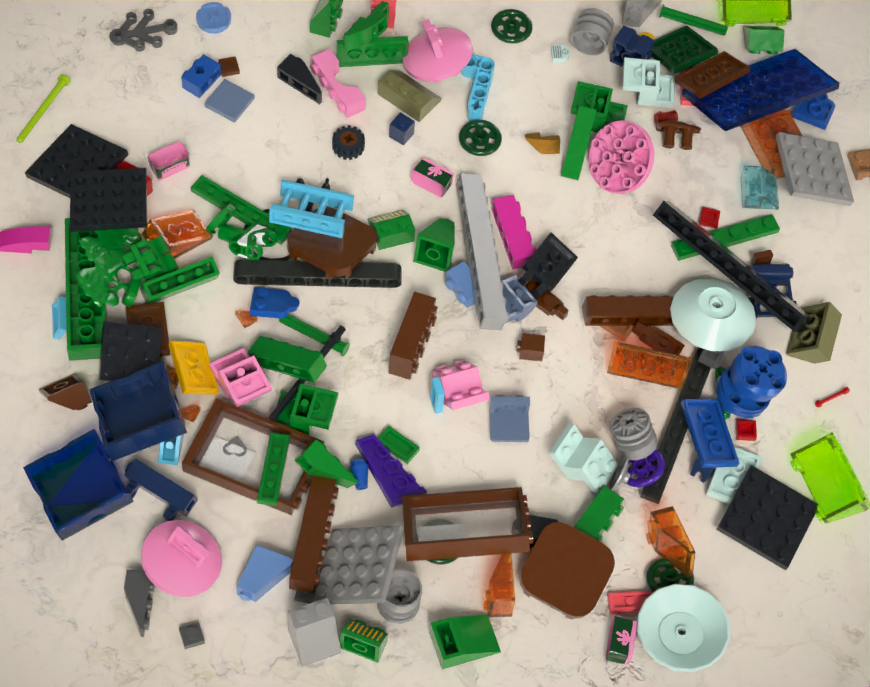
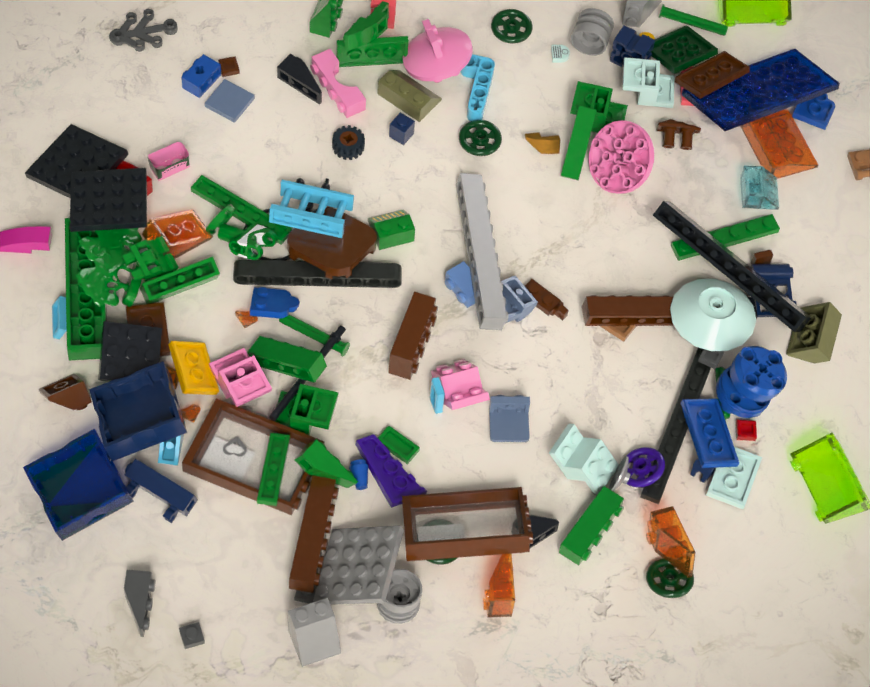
(63, 81): lime bar -> none
(181, 558): bright pink bracket -> none
(213, 17): medium blue tile -> none
(262, 573): medium blue slope -> none
(363, 640): green slope -> none
(432, 177): piece -> none
(436, 245): green slope -> none
(463, 639): green slope -> none
(512, 230): dark pink brick -> none
(531, 347): reddish brown brick -> none
(548, 265): black tile -> none
(567, 570): reddish brown tile -> none
(621, 640): dark green piece -> none
(627, 601): coral tile -> none
(633, 433): light grey wheel -> none
(648, 365): clear orange slope -> none
(657, 339): reddish brown hinge -> none
(663, 116): clear red pin -> none
(686, 610): light aqua dish -> none
(709, 217): red tile -> none
(763, 39): green slope -> none
(768, 517): black plate -> none
(814, 169): light grey plate -> none
(818, 403): red hinge -> none

